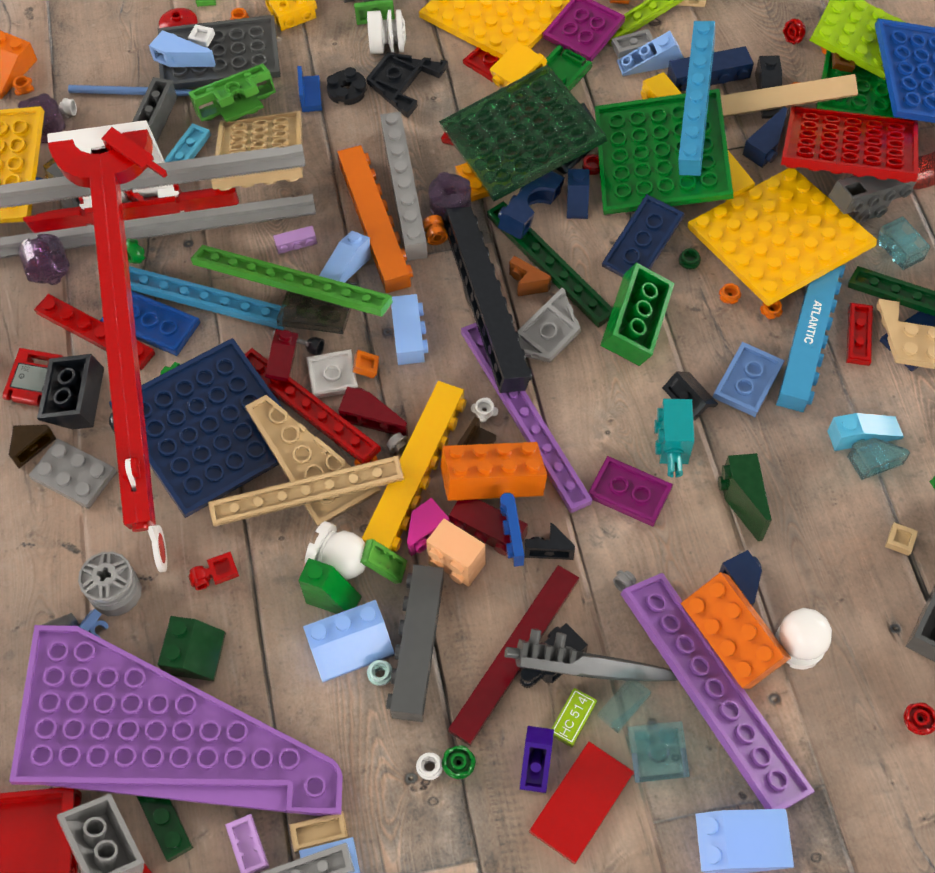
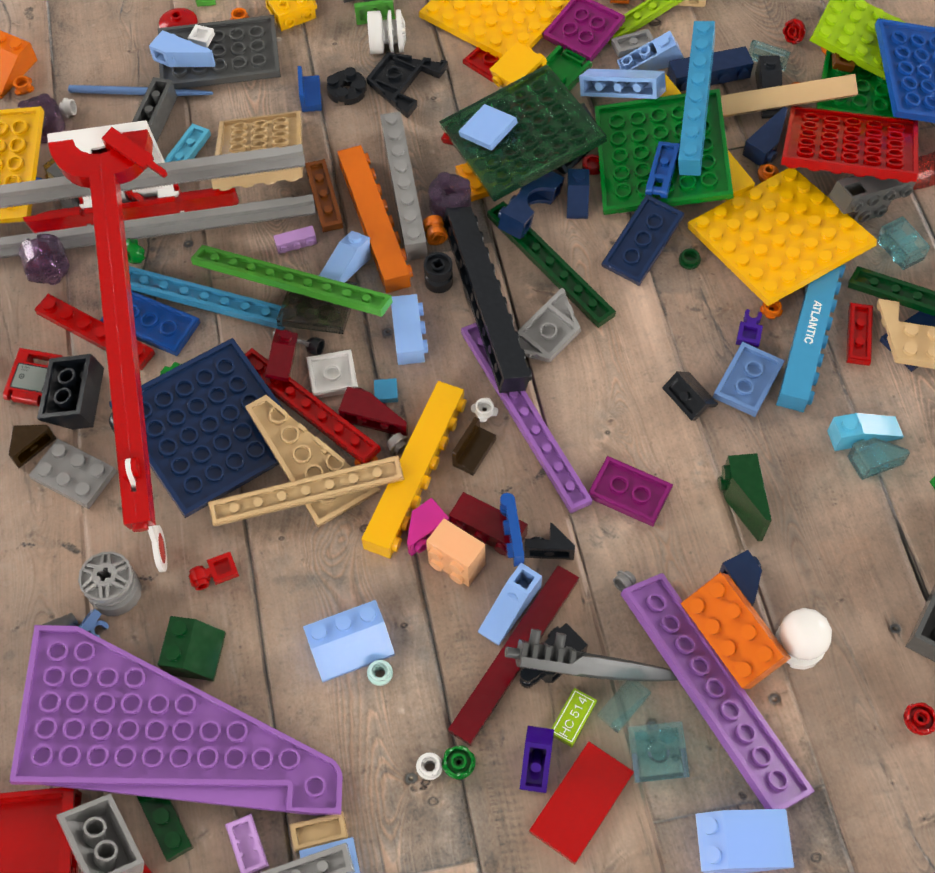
(233, 95): bright green piece -> none
(324, 195): none -> dark orange plate
(327, 588): green slope -> none
(338, 549): white tile -> none
(365, 364): orange plate -> none
(383, 561): bright green plate -> none
(386, 390): none -> dark azure tile
(417, 643): dark grey brick -> none
(438, 272): none -> black wheel
(488, 127): none -> light blue tile
(492, 470): orange brick -> none
(511, 603): none -> light blue slope
(530, 278): dark orange slope -> none
(622, 83): none -> light blue brick
(637, 314): green brick -> none
(662, 169): none -> blue plate
(675, 434): teal brick -> none
(730, 289): orange plate -> none
(749, 330): none -> dark purple plate
(761, 49): none -> clear light blue tile
(767, 171): none -> orange plate
(901, 539): tan plate -> none

